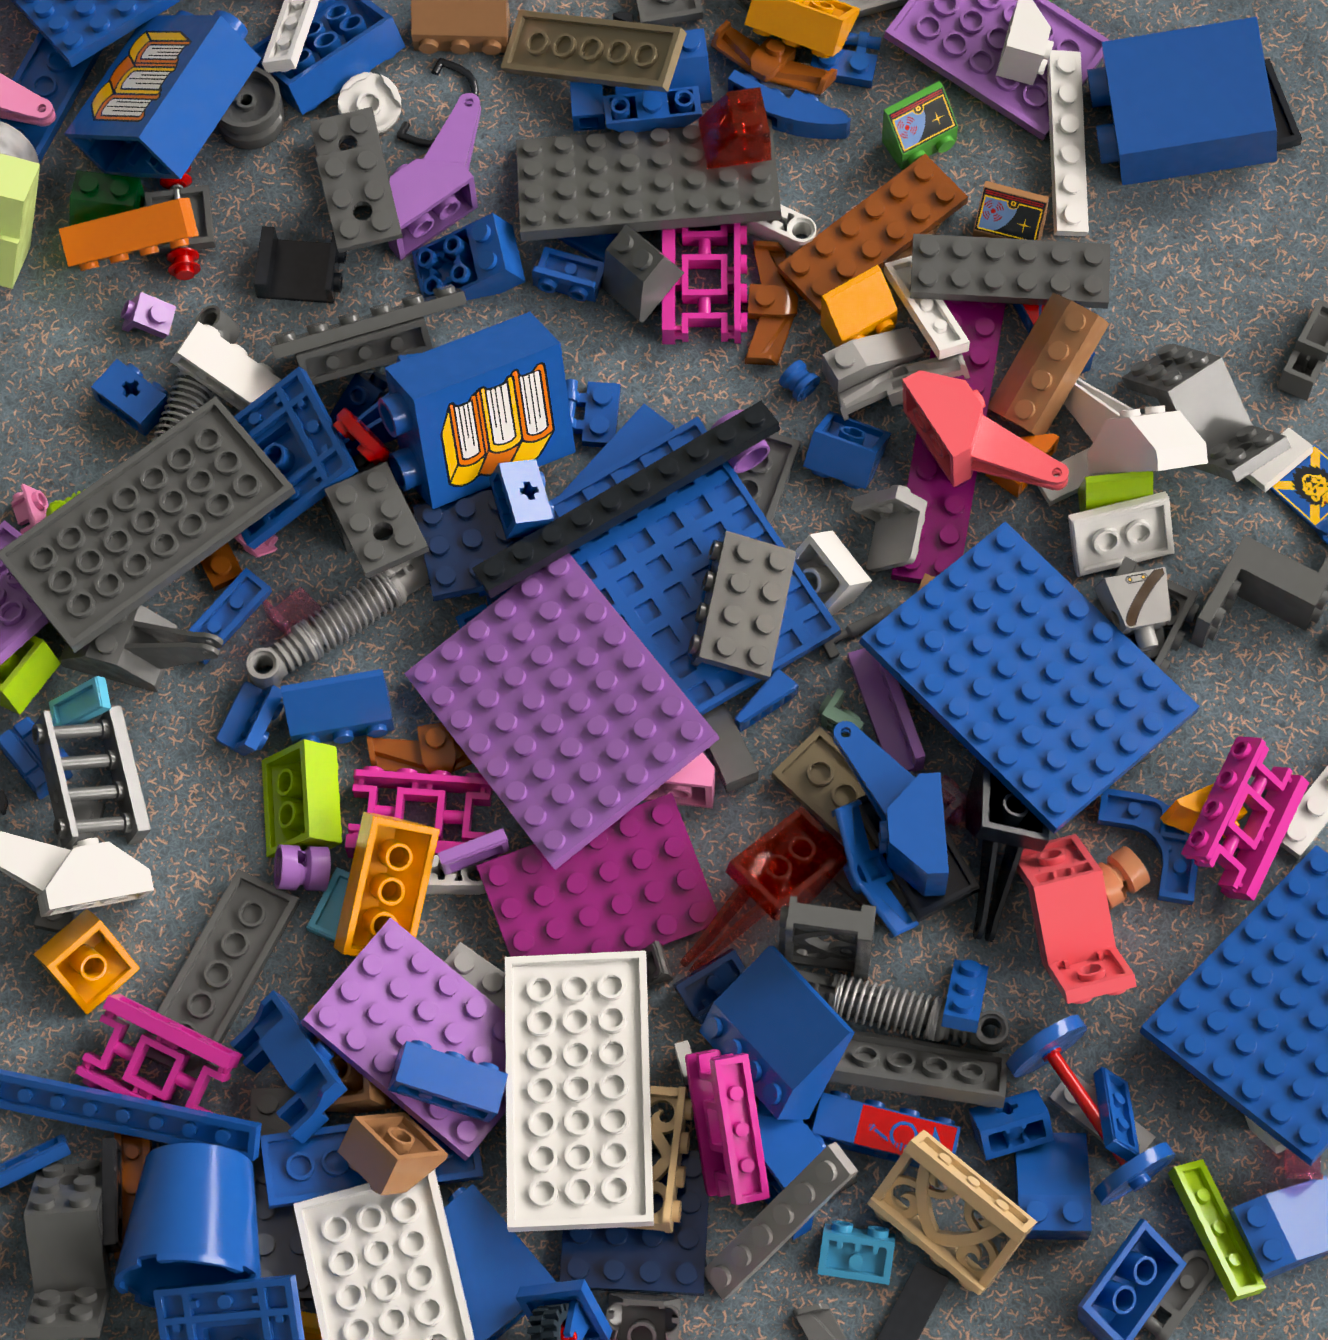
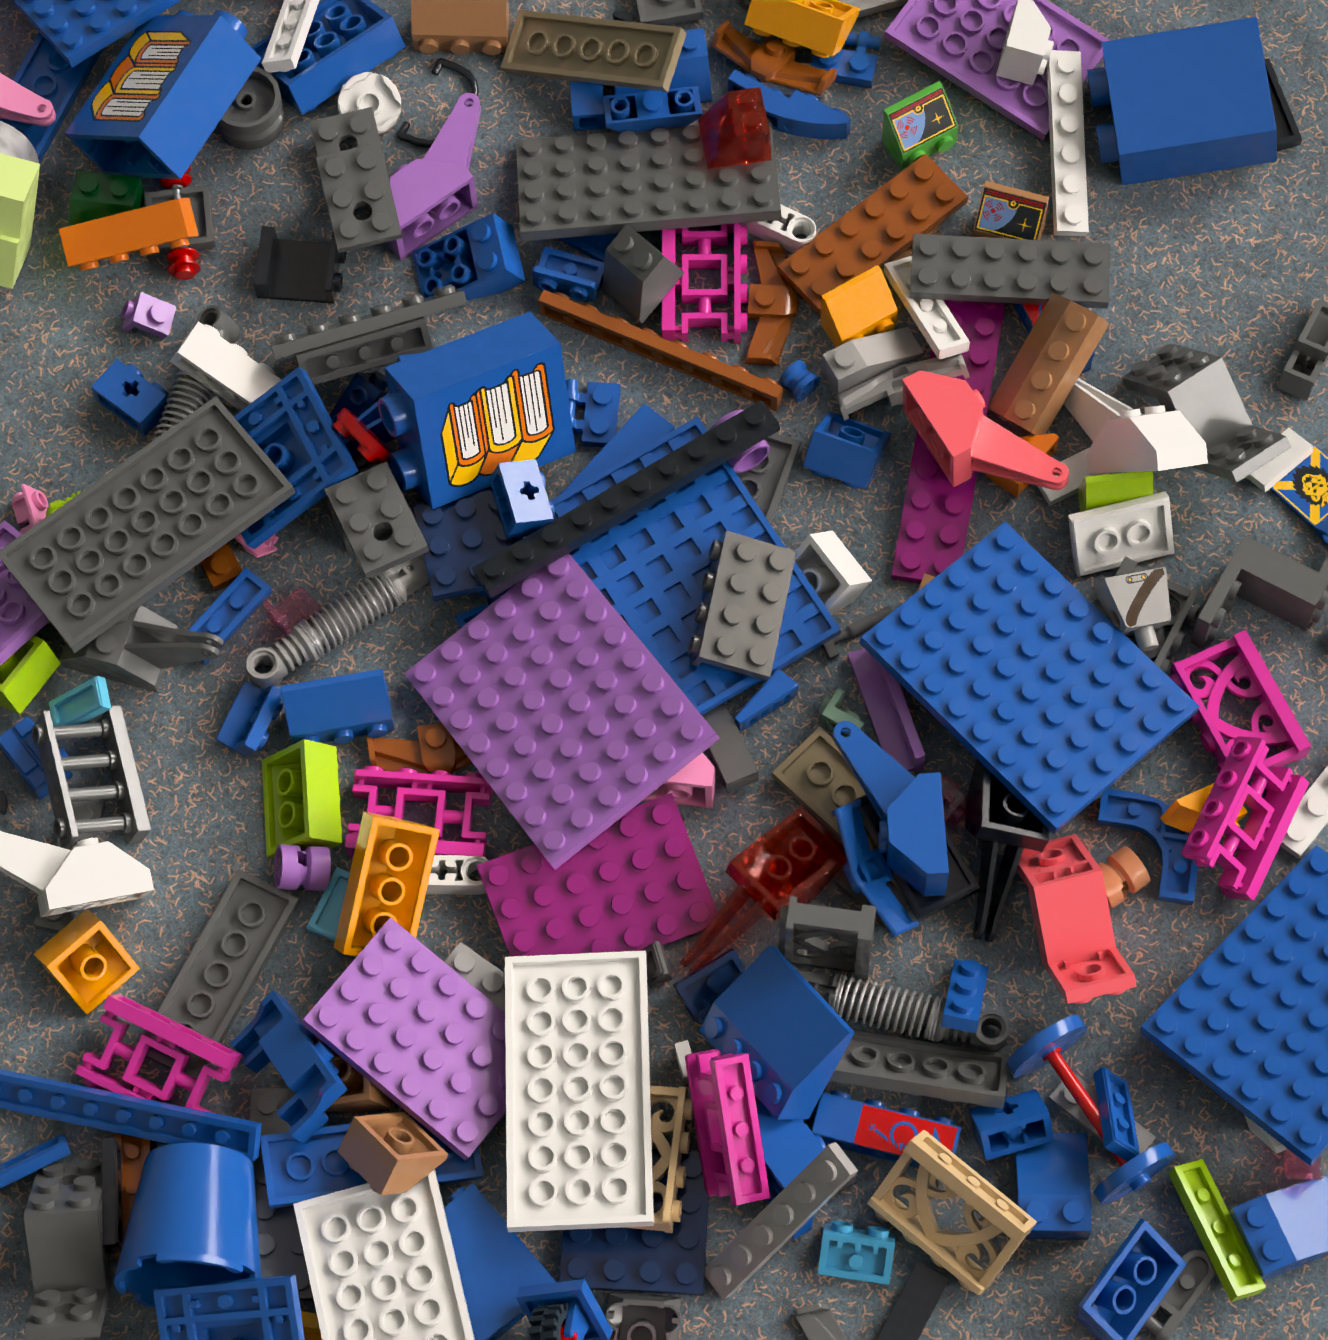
(448, 1080): brick -> none
(473, 851): medium lavender tile -> none
(651, 346): none -> dark orange plate
(897, 525): light grey bracket -> none
(1248, 665): none -> dark pink fence

